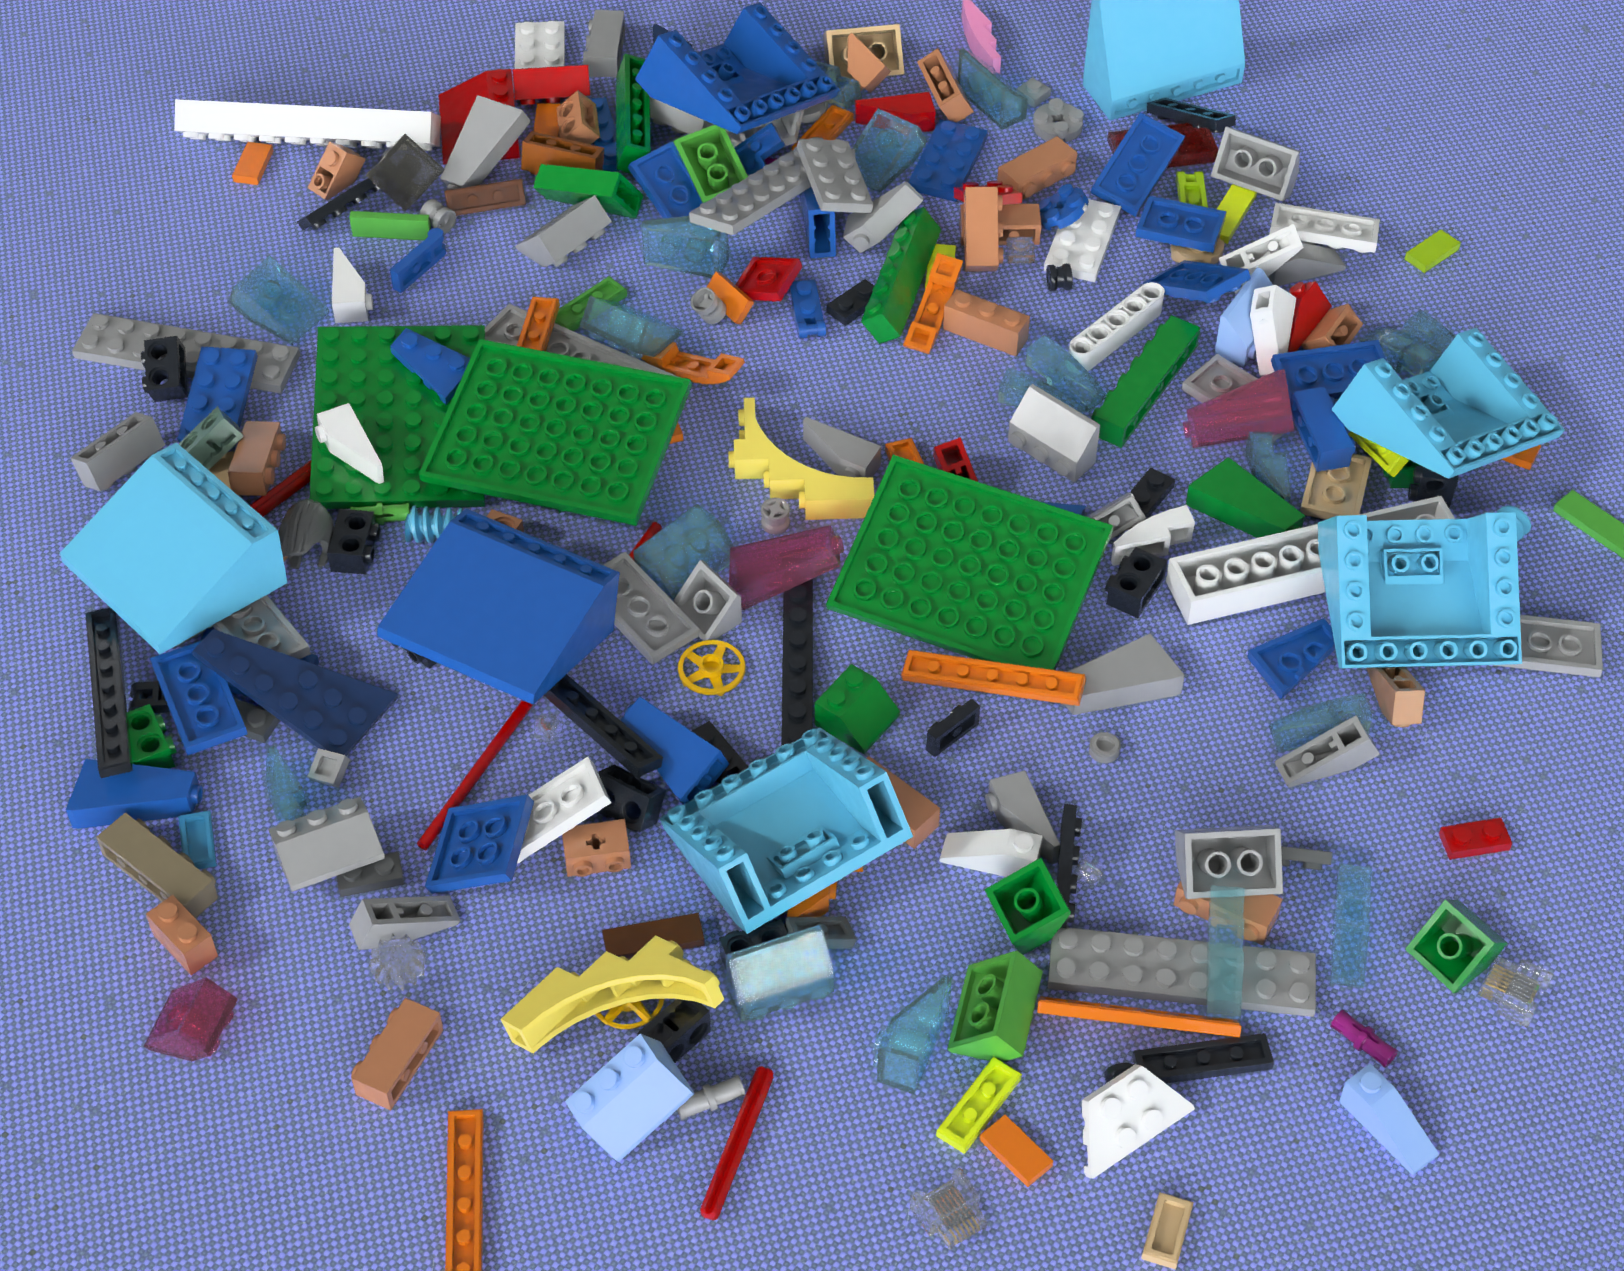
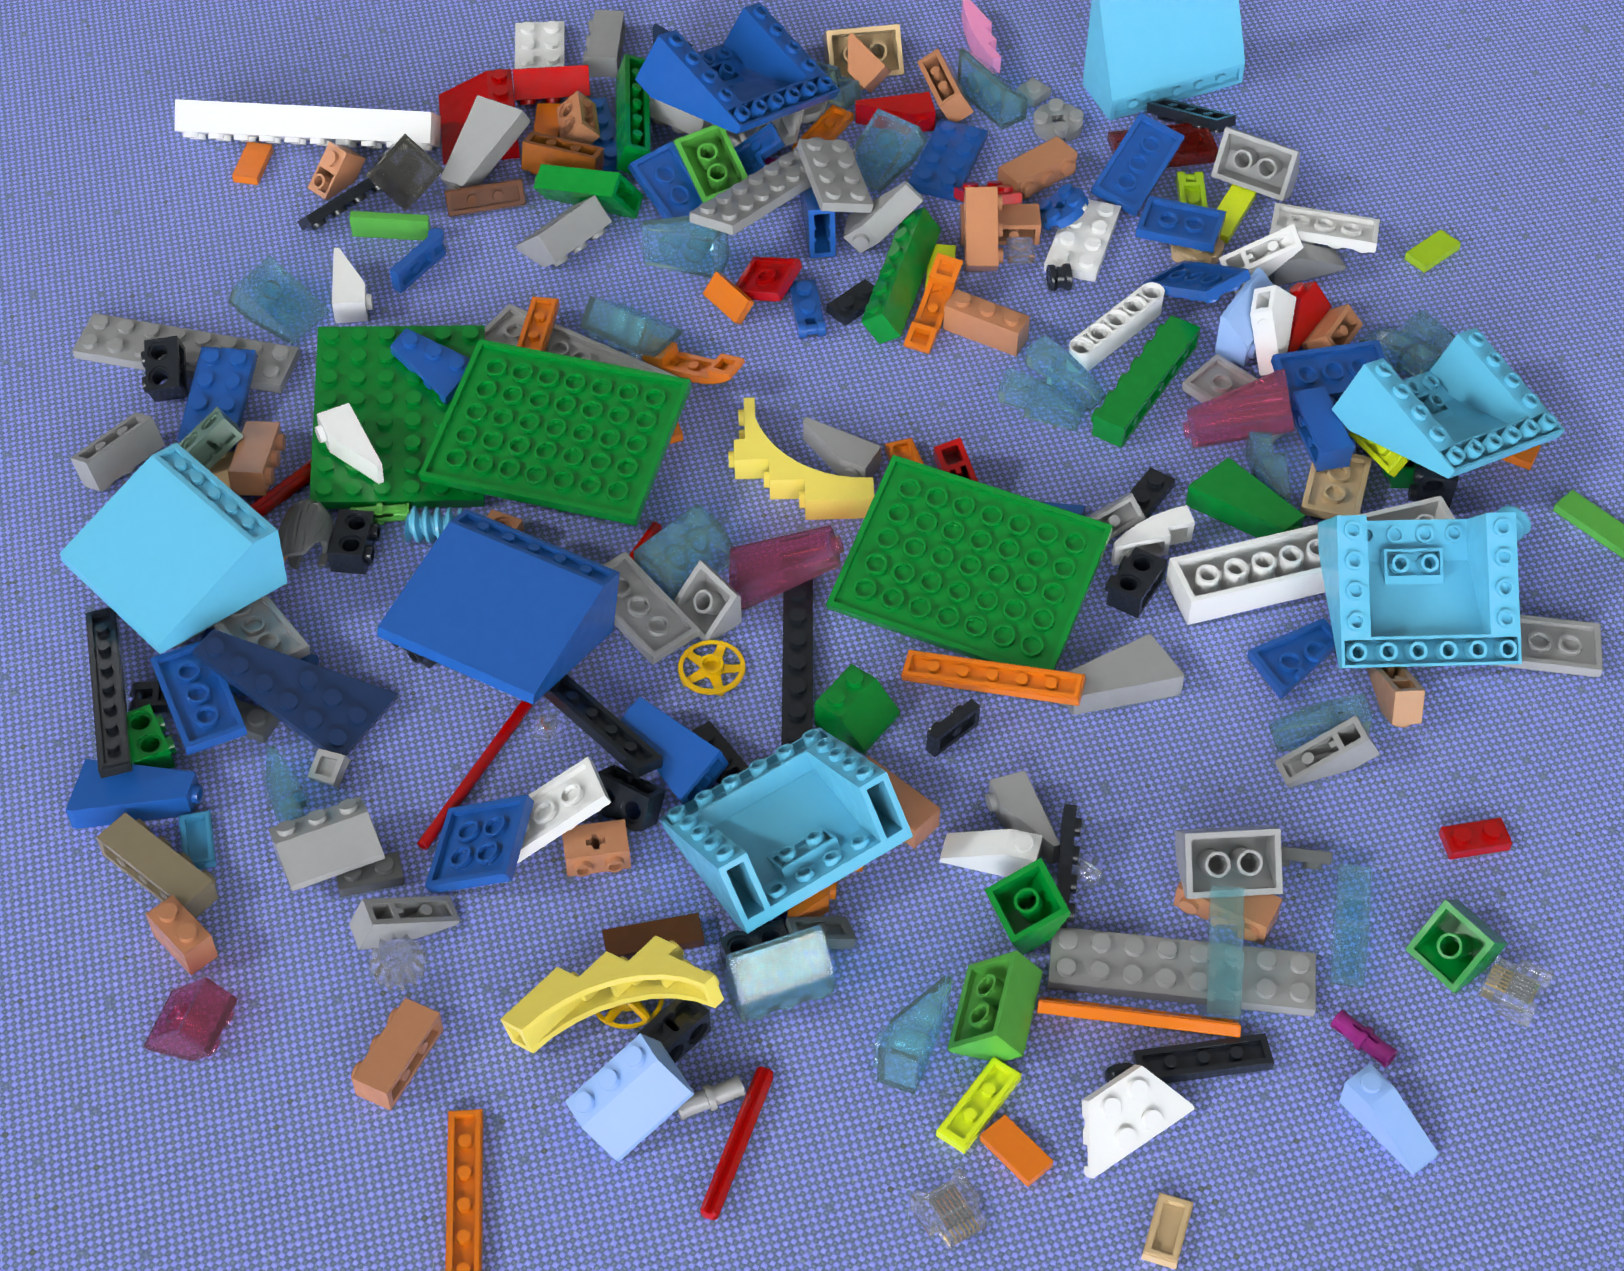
(439, 217): light grey wheel -> none
(572, 312): bright green tile -> none
(708, 305): light grey wheel -> none
(775, 516): light grey wheel -> none
(1054, 433): slope -> none
(1104, 747): light grey tile -> none

